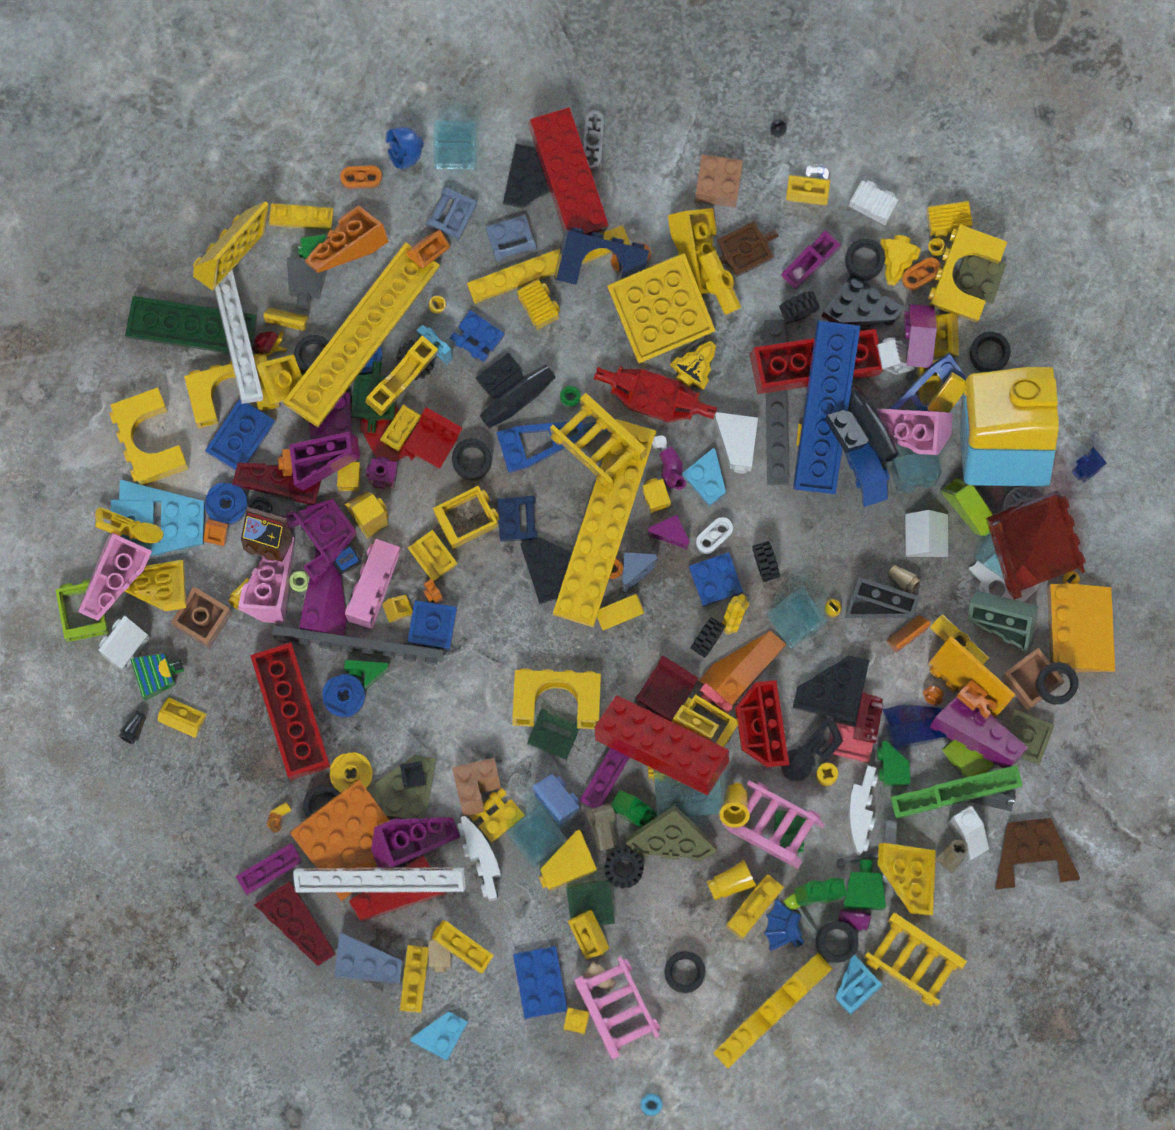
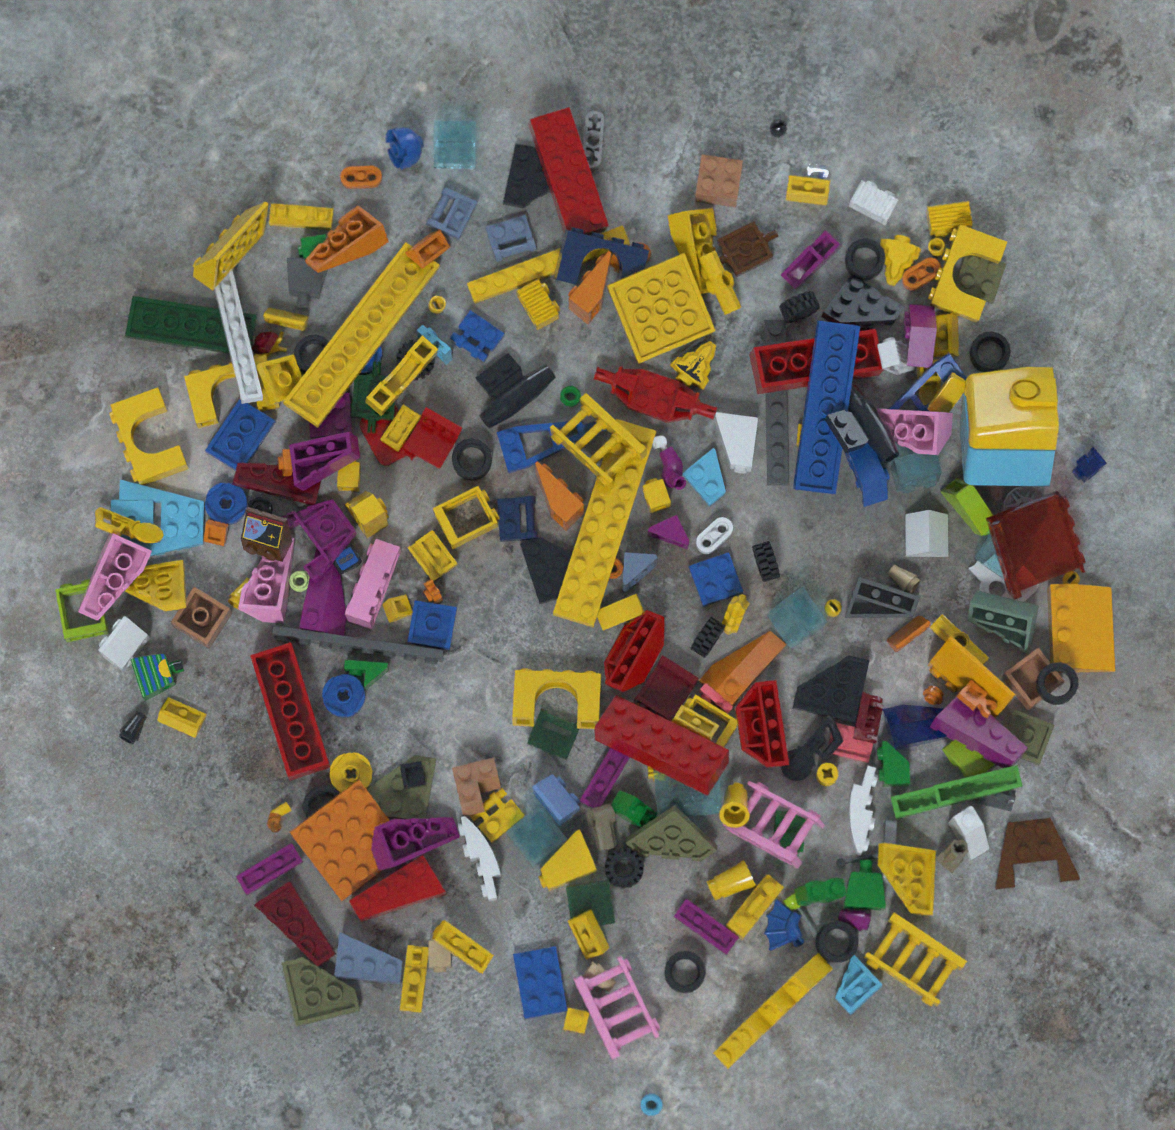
(316, 993): none -> olive plate
(380, 880): white plate -> none
(389, 474): magenta brick -> none
(441, 1035): medium azure wing -> none
(561, 503): none -> orange slope
(588, 297): none -> orange slope
(635, 651): none -> red wedge
(706, 927): none -> magenta plate

